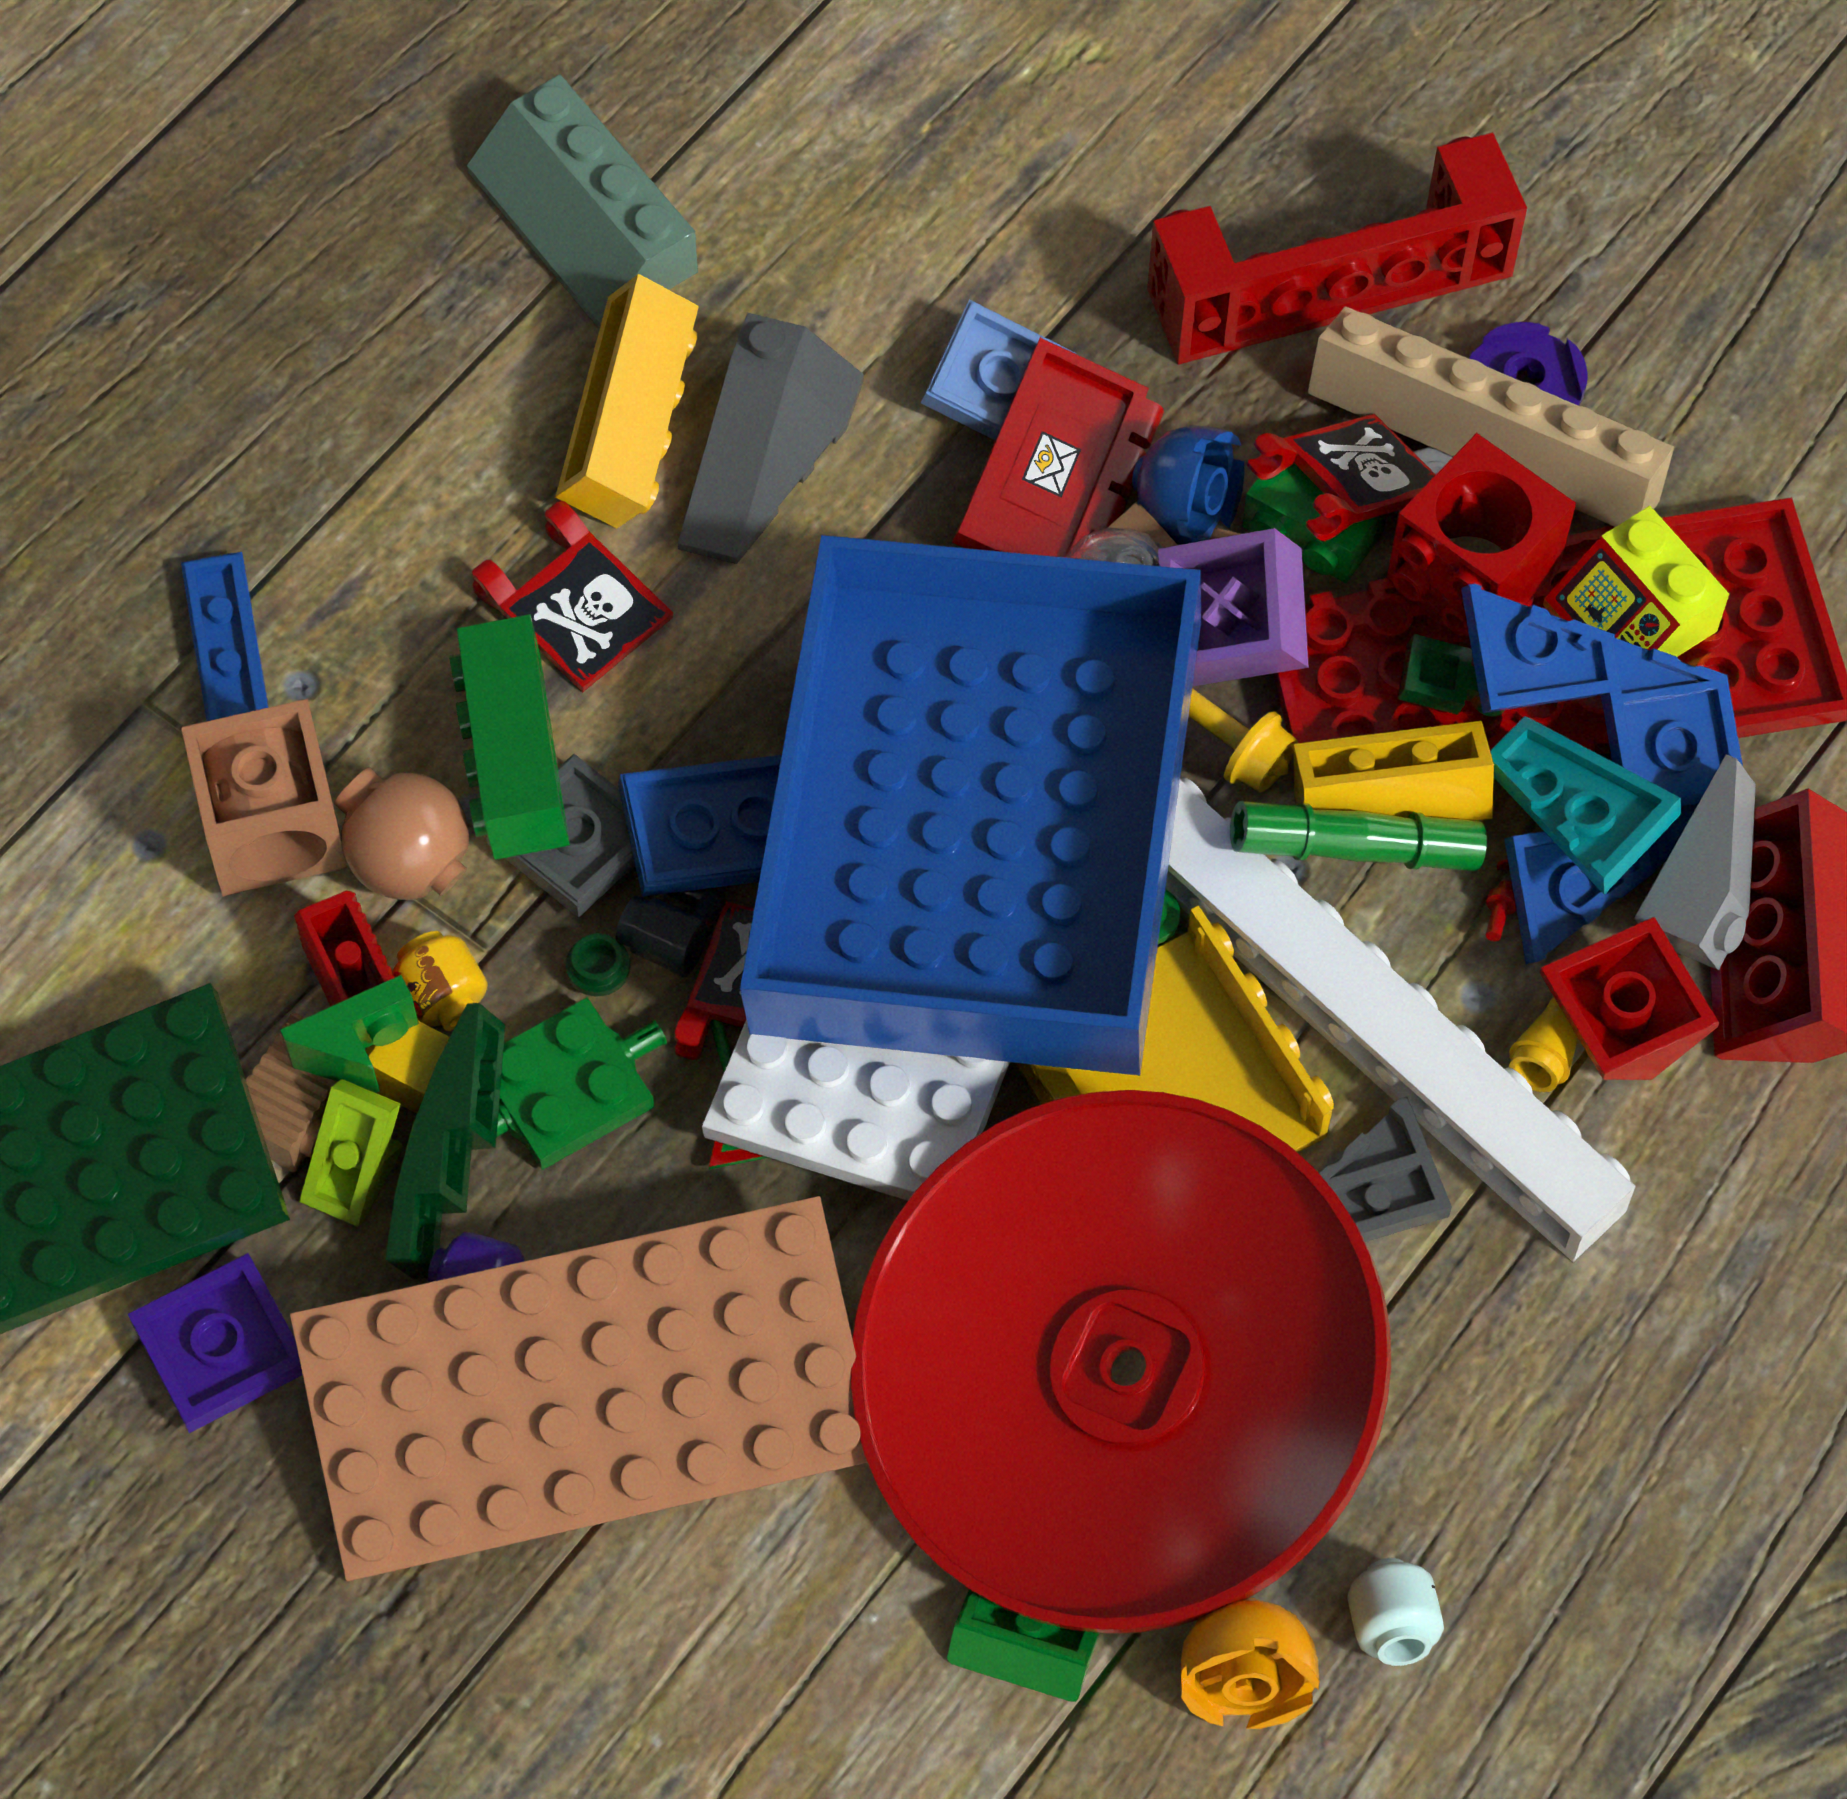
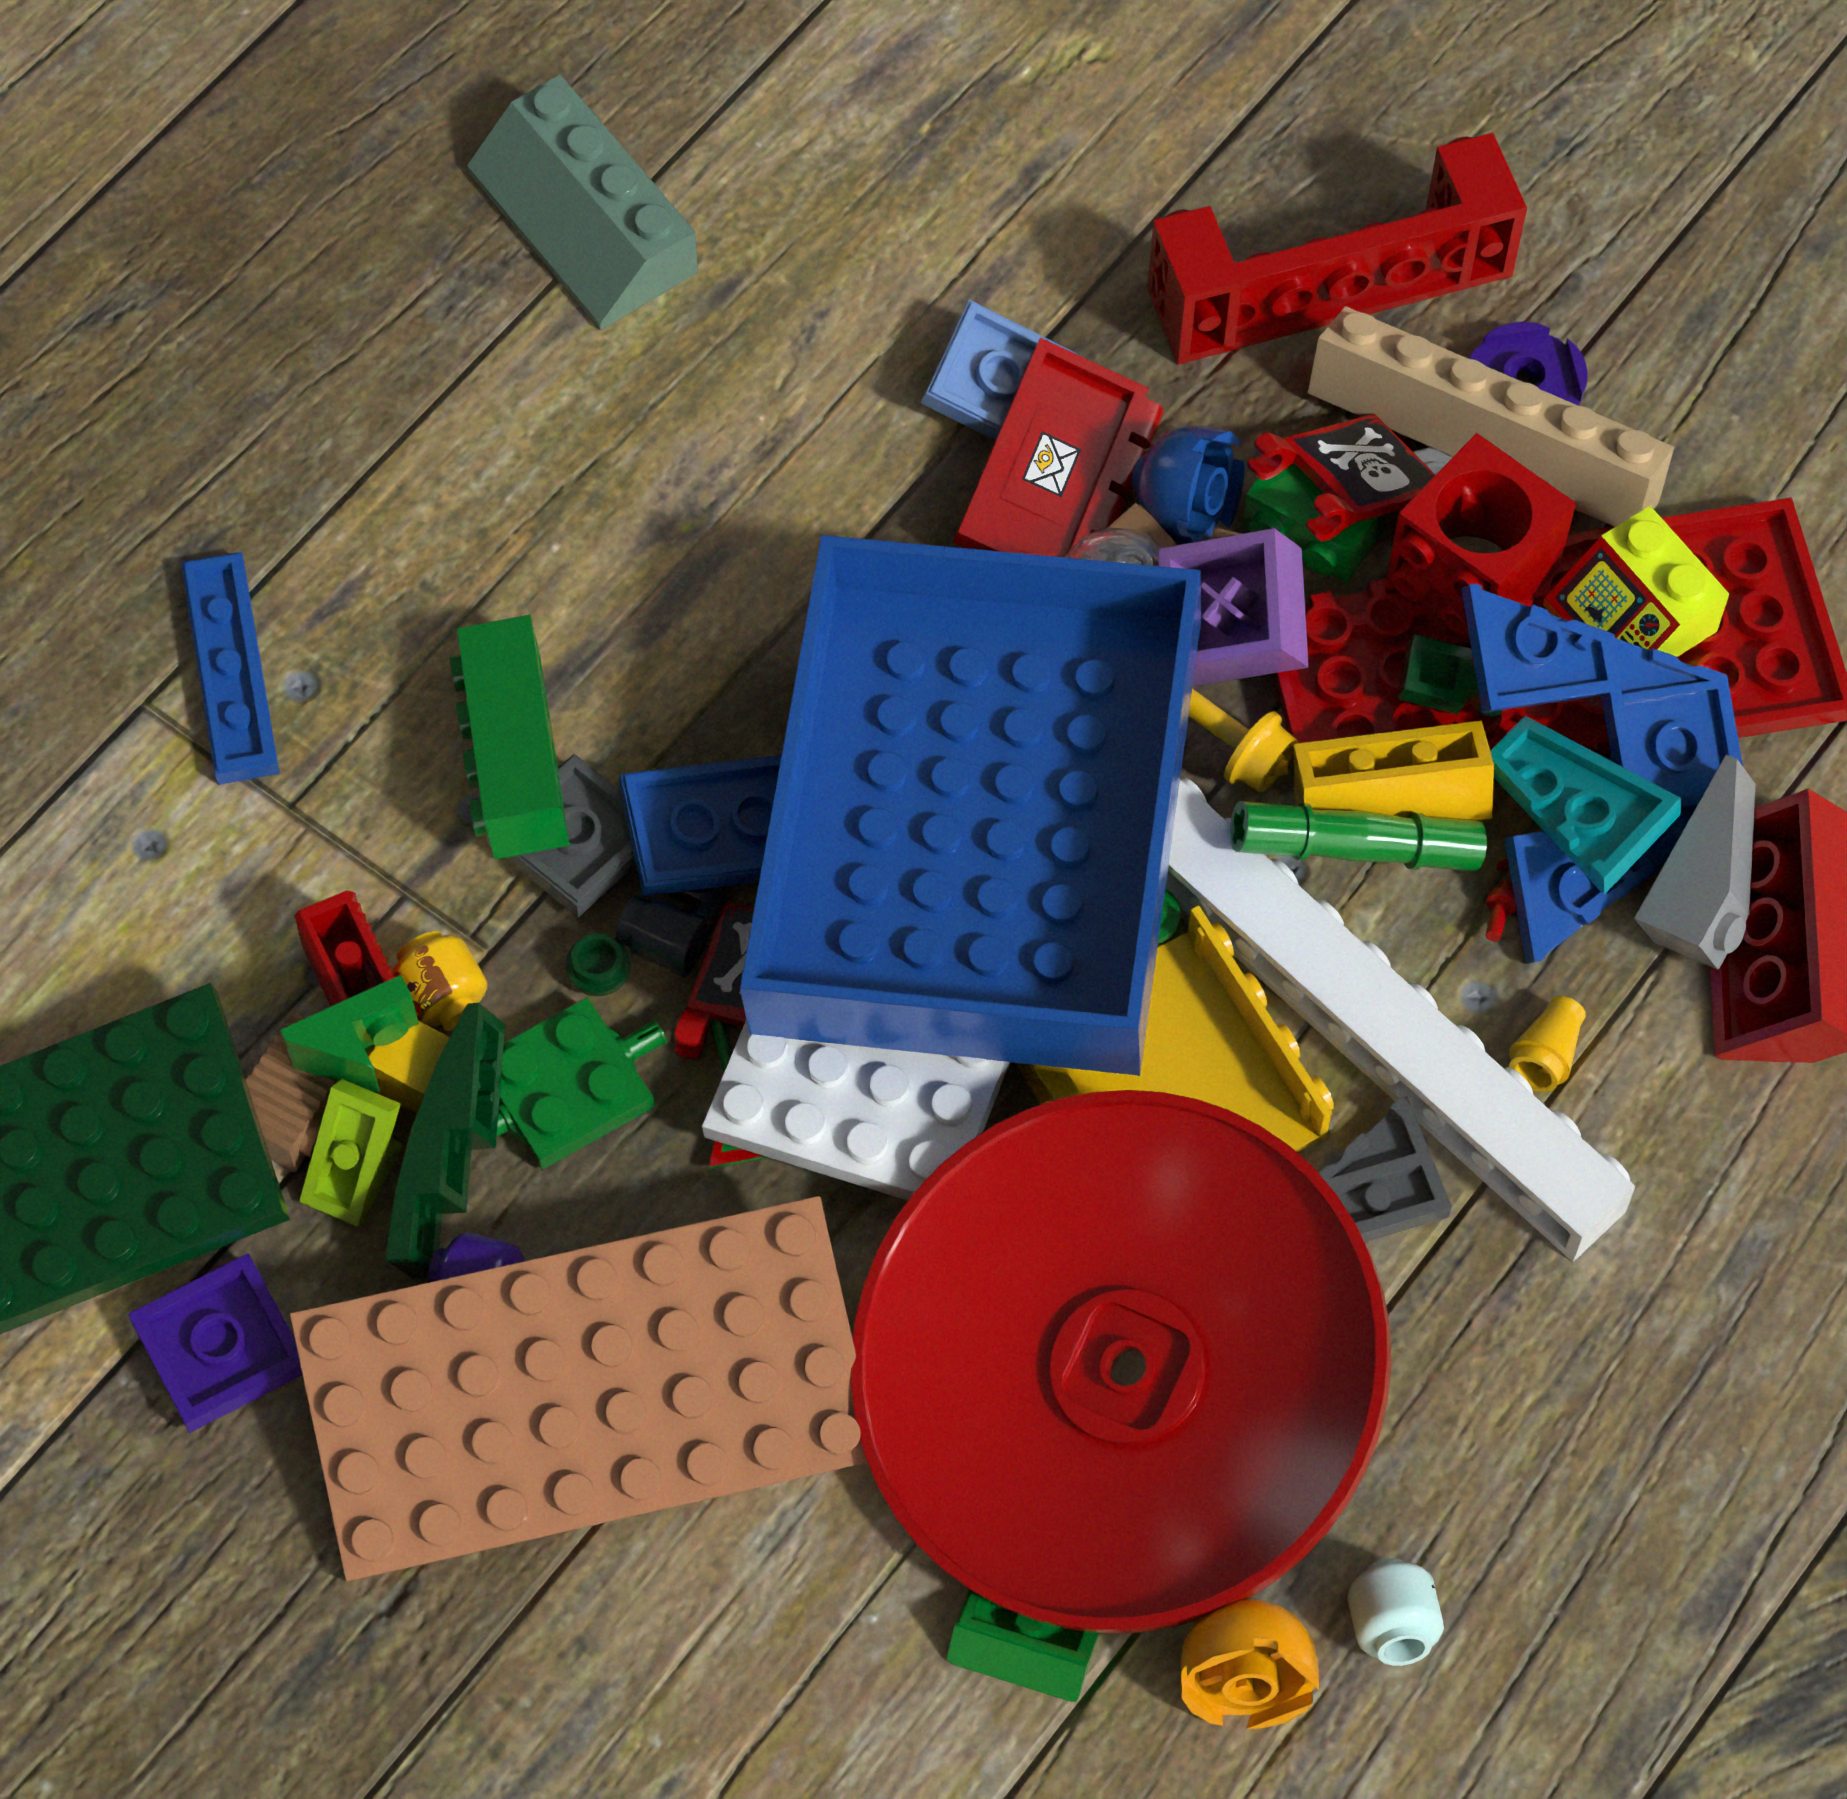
(263, 797): nougat brick -> none
(403, 834): nougat brick -> none
(581, 604): flag -> none
(628, 402): yellow brick -> none
(772, 421): dark grey wedge -> none
(1630, 1002): red slope -> none

